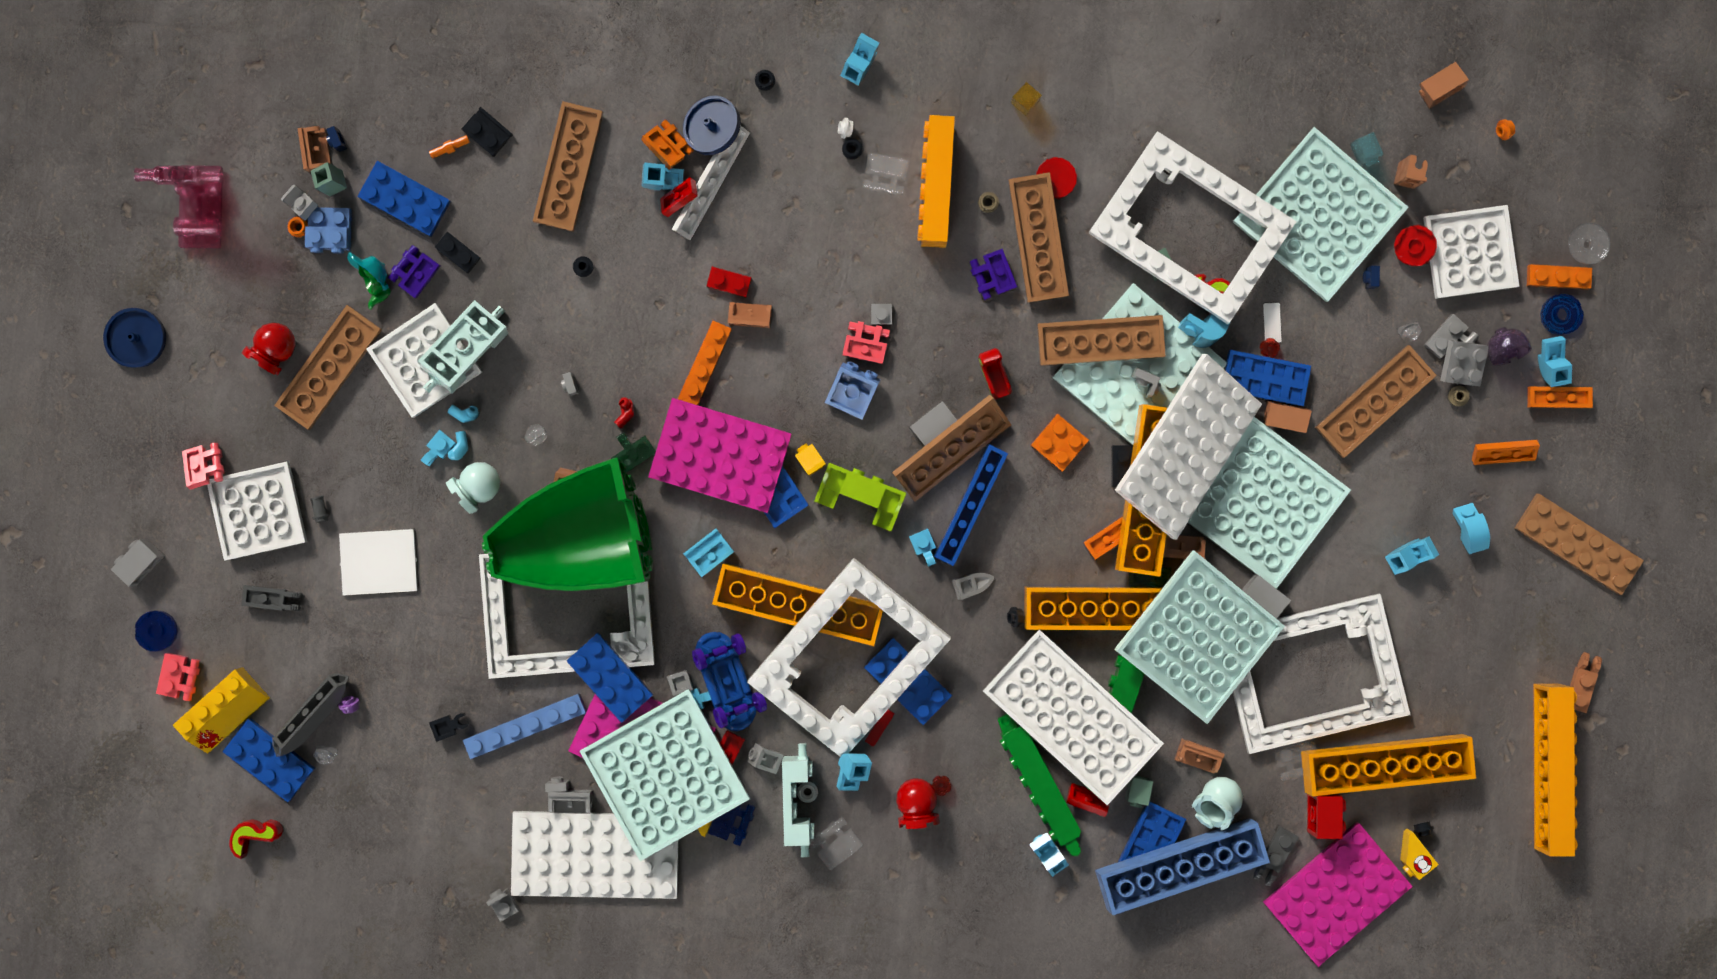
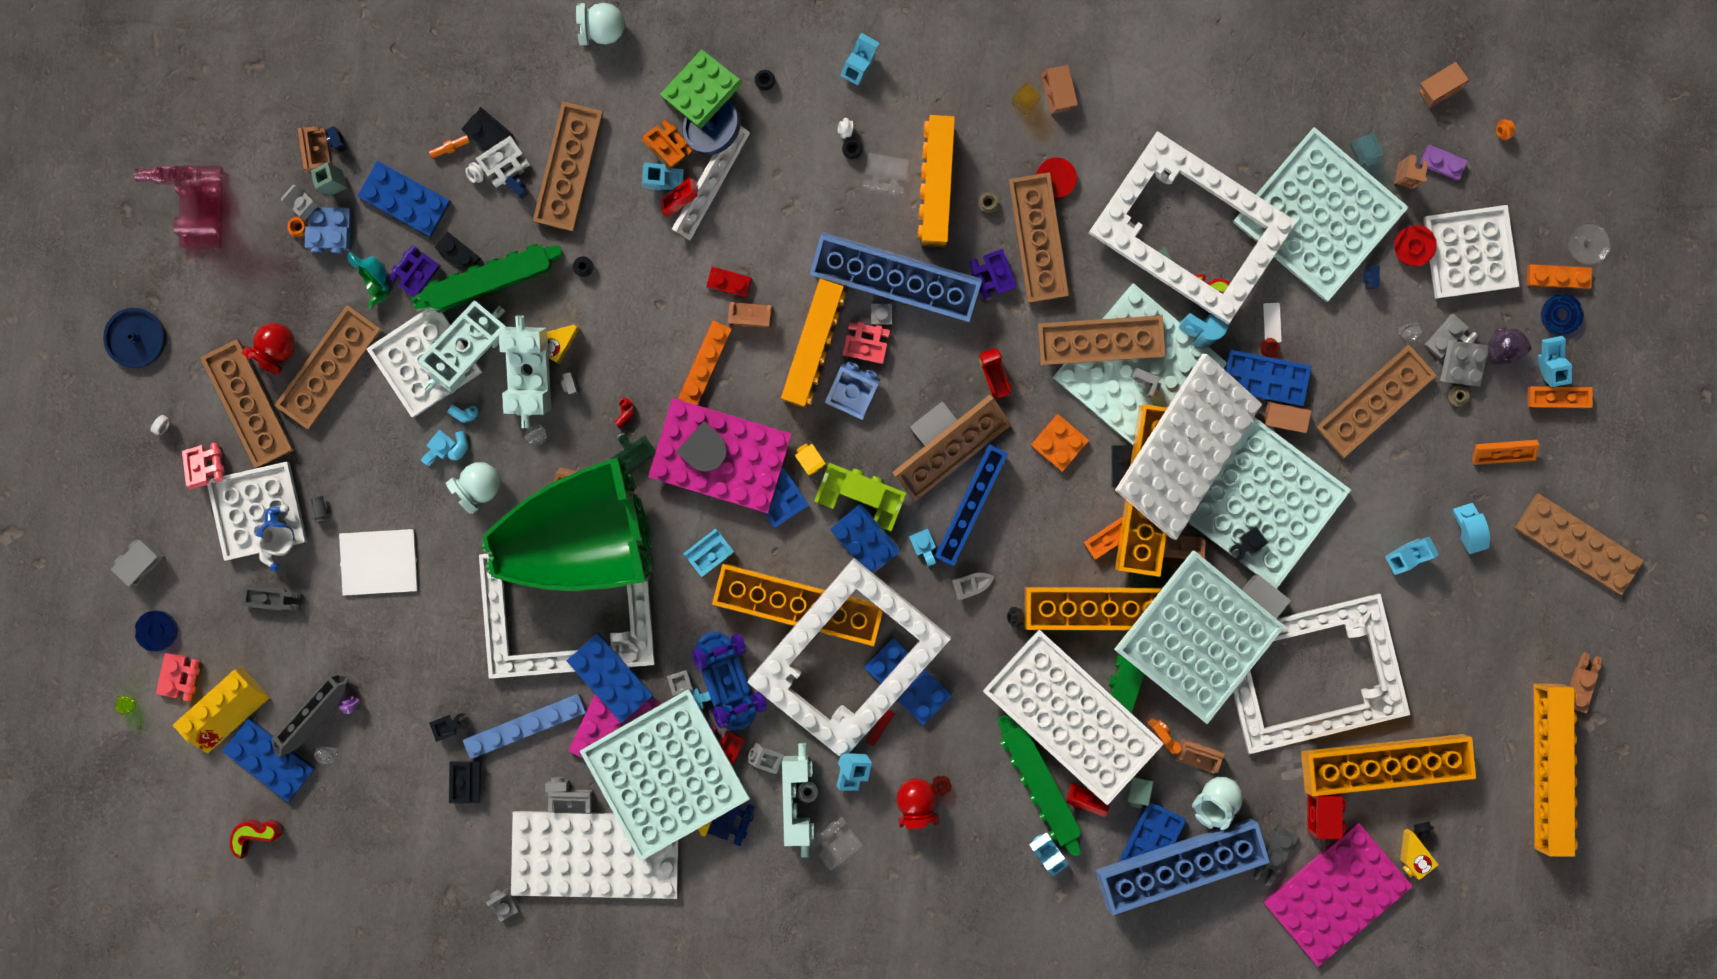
(124, 704): none -> clear neon green plate
(160, 425): none -> white tile
(247, 404): none -> medium nougat plate
(274, 537): none -> white piece
(464, 782): none -> black plate
(475, 173): none -> white plate
(487, 279): none -> green hinge
(500, 155): none -> white plate
(517, 186): none -> dark blue plate
(526, 392): none -> light aqua brick
(560, 342): none -> yellow slope
(600, 23): none -> light aqua tile
(701, 89): none -> bright green plate
(704, 449): none -> dark grey tile
(812, 343): none -> light orange brick
(865, 539): none -> blue plate
(895, 276): none -> medium blue brick
(1059, 89): none -> nougat hinge
(1161, 731): none -> orange plate
(1250, 541): none -> black plate
(1444, 162): none -> medium lavender plate

